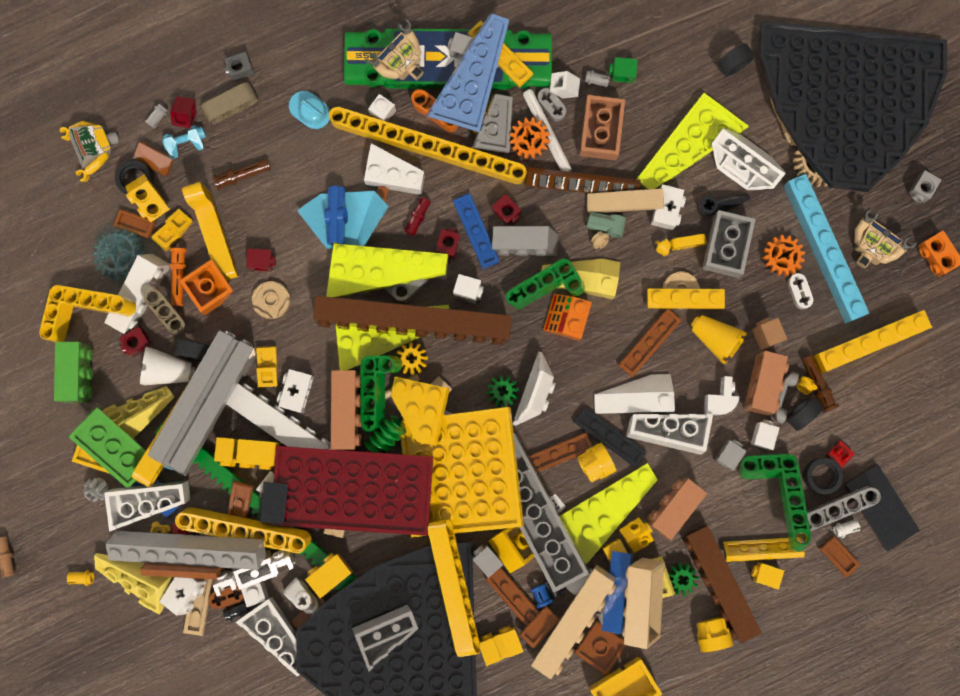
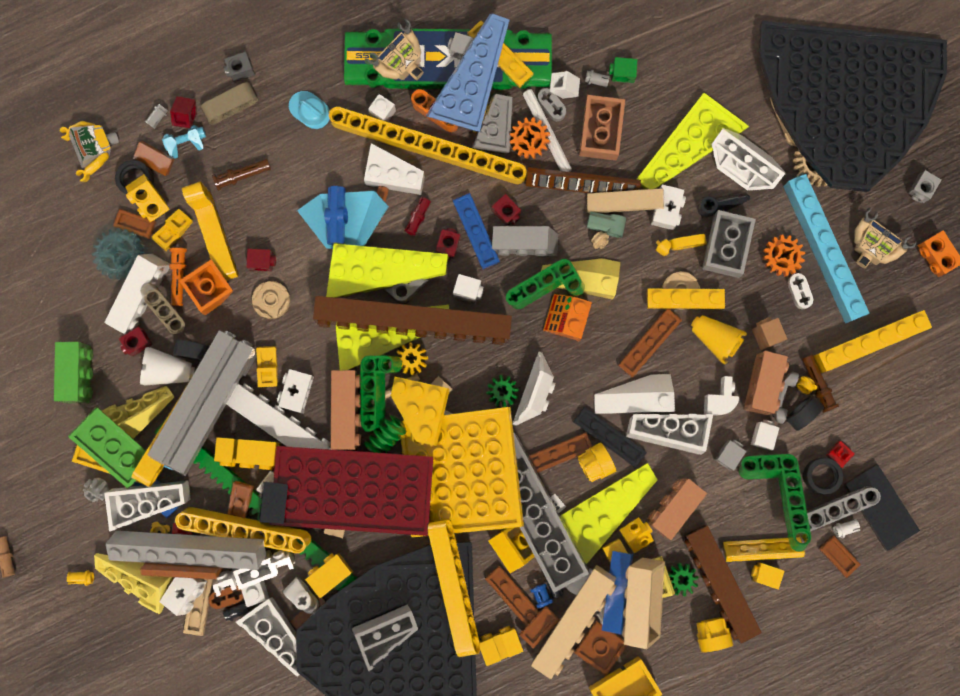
(63, 299): yellow beam -> none
(487, 560): light grey brick -> none
(735, 60): black tyre -> none

